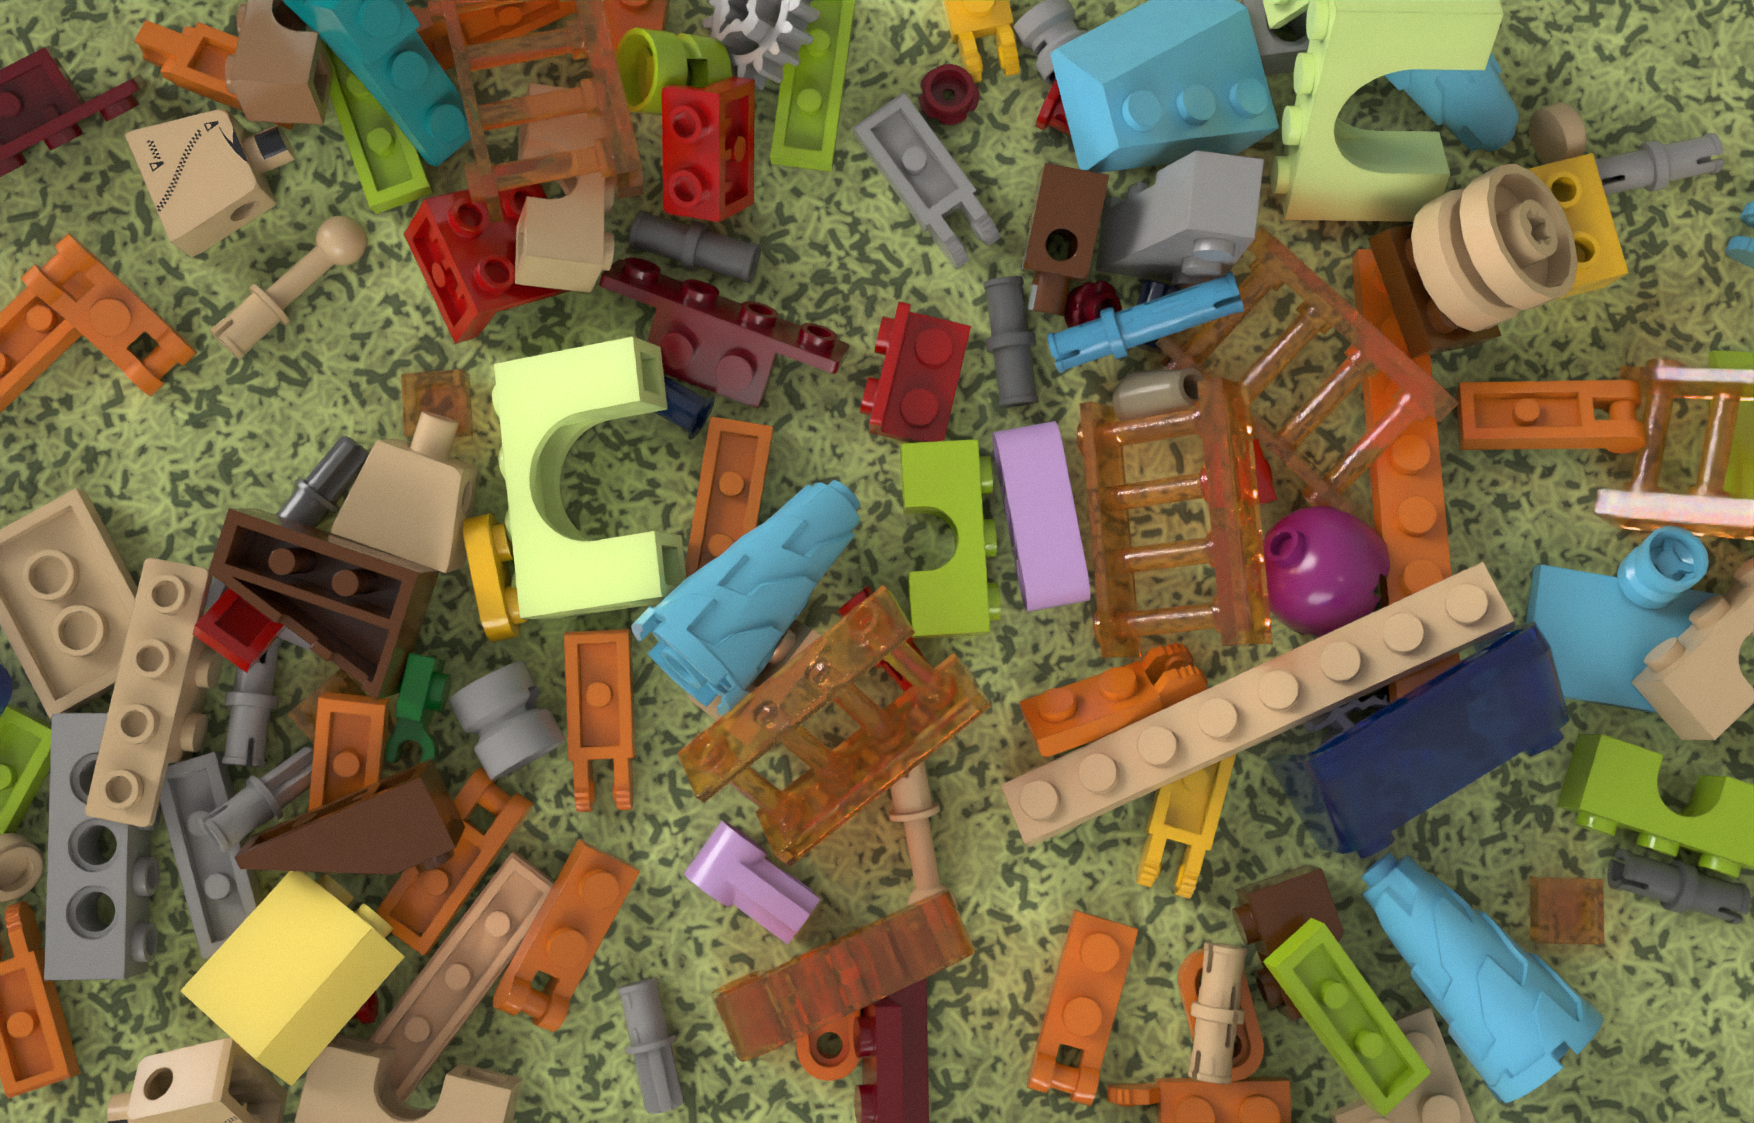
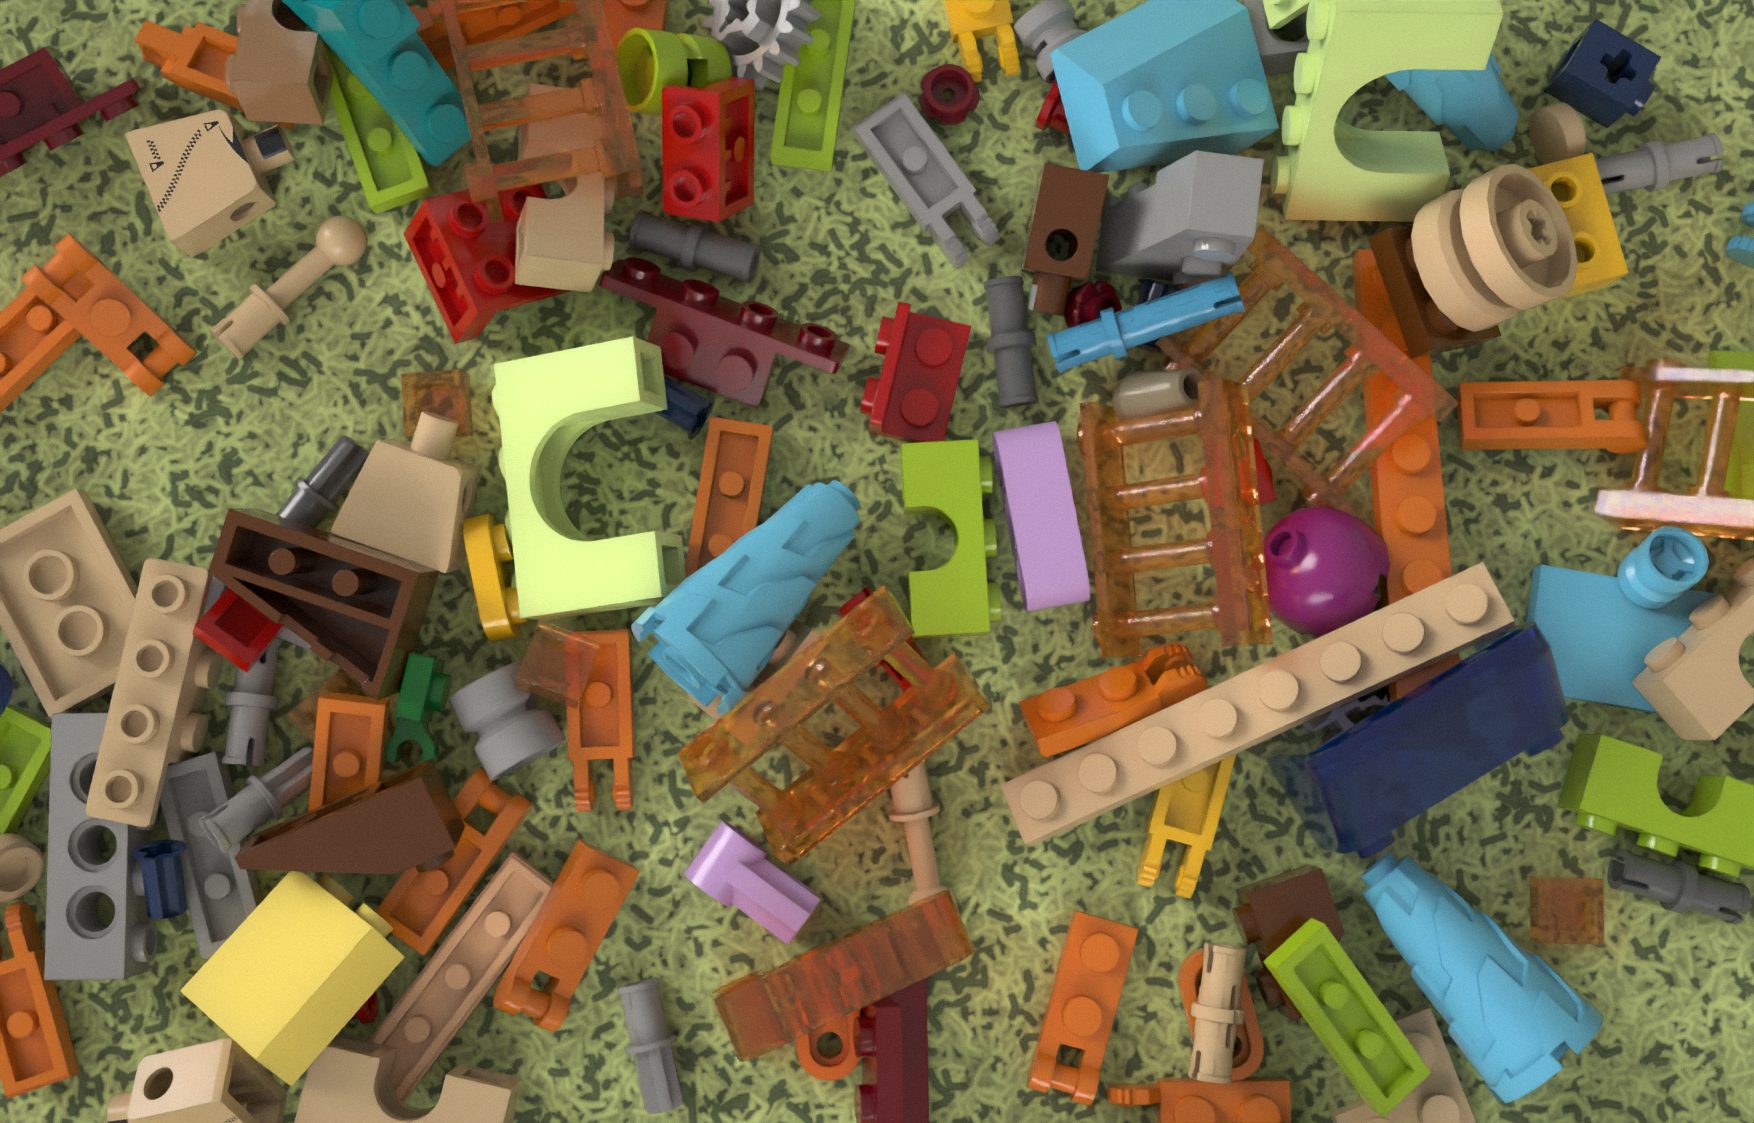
(162, 877): none -> dark blue piece
(557, 664): none -> clear orange plate
(1583, 71): none -> dark blue brick

